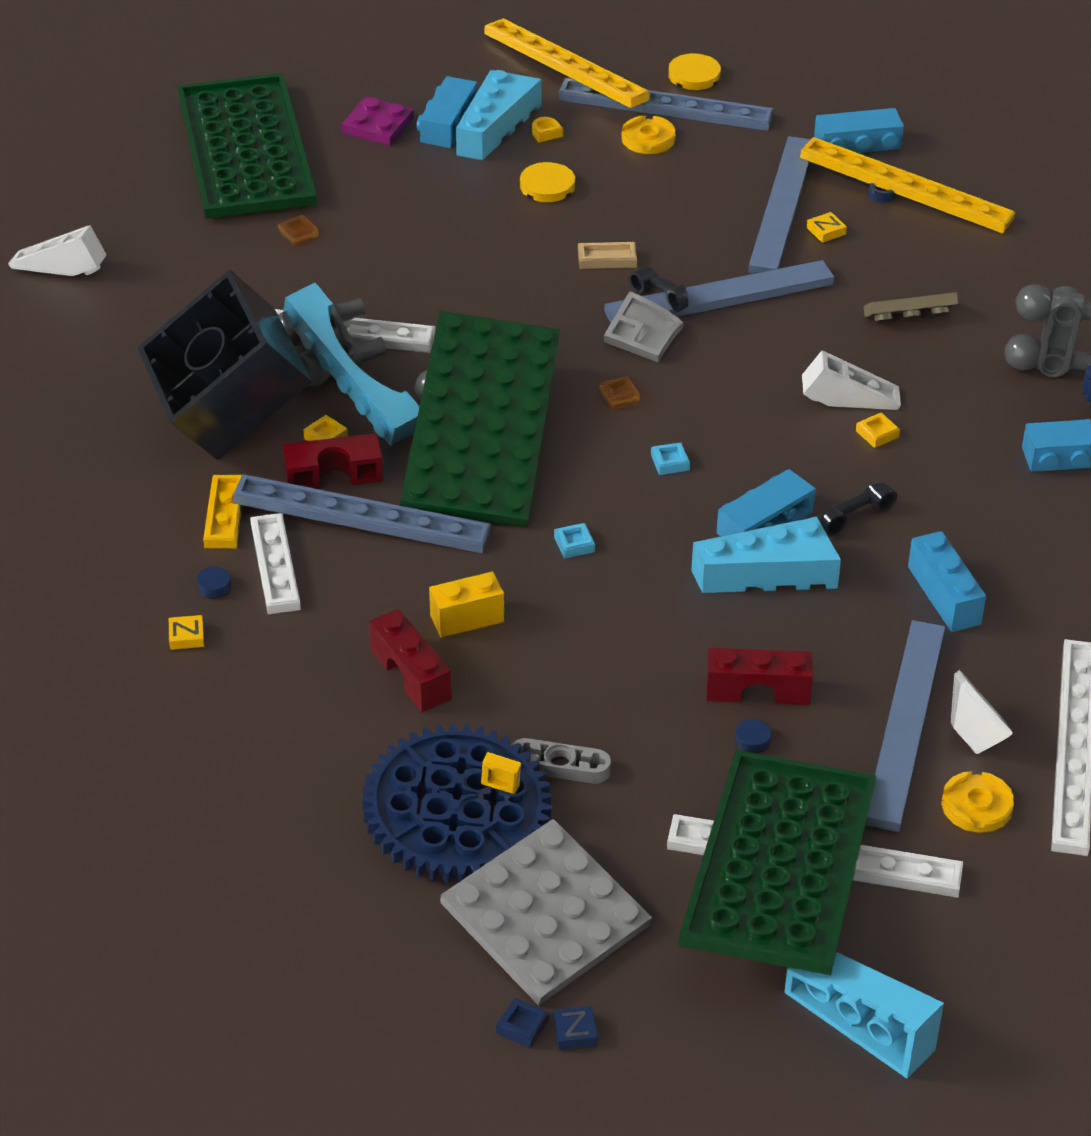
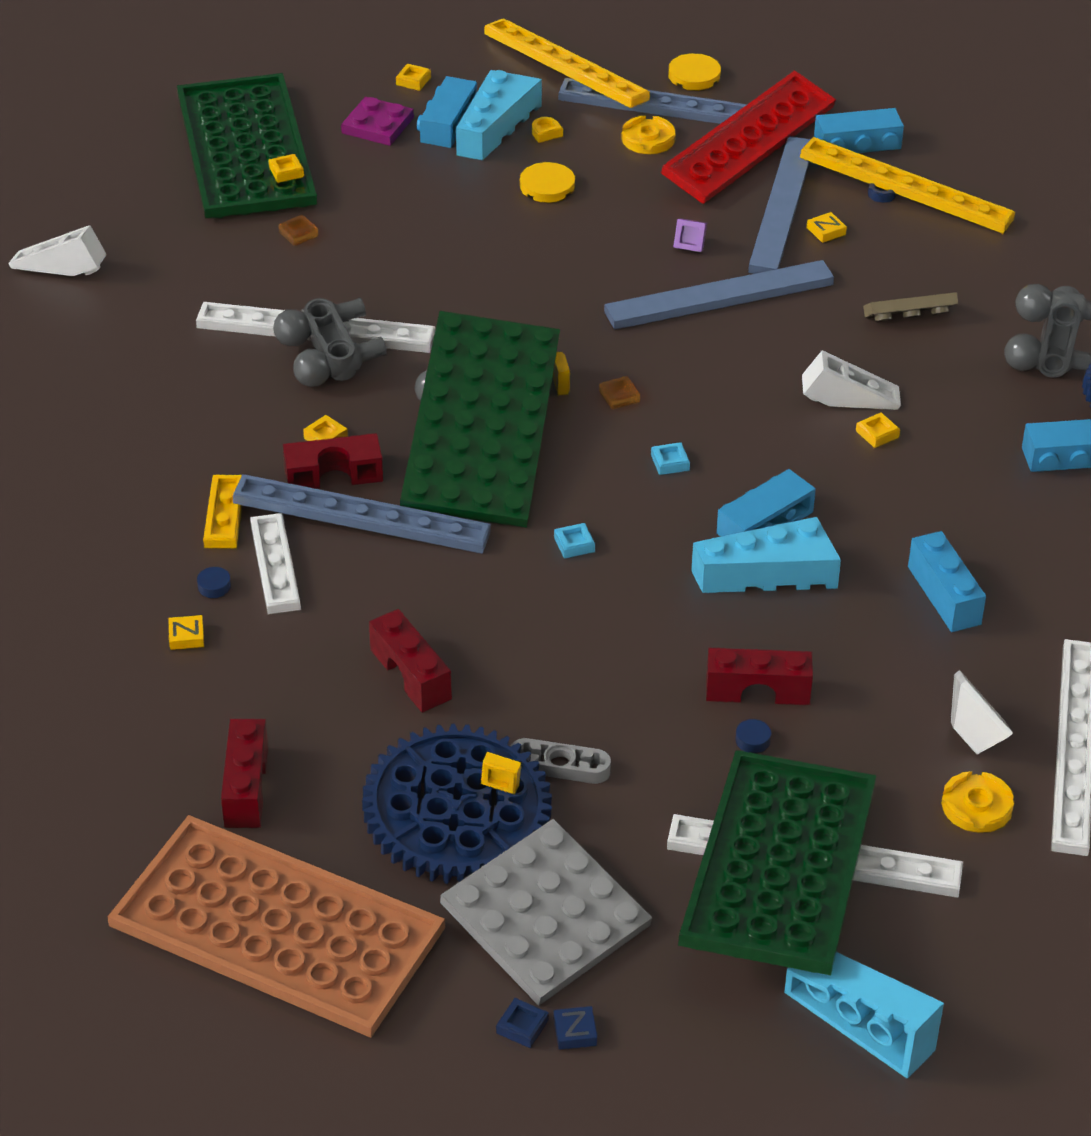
(223, 365): black brick -> none
(243, 773): none -> dark red arch
(278, 924): none -> nougat plate
(286, 168): none -> yellow tile
(389, 411): medium azure arch -> none
(413, 77): none -> yellow tile
(466, 604): yellow brick -> none
(561, 374): none -> yellow tile
(607, 255): tan tile -> none
(643, 328): light grey plate -> none
(646, 278): black bar -> none
(690, 235): none -> medium lavender tile
(747, 137): none -> red plate
(877, 494): black bar -> none
(905, 725): sand blue tile -> none

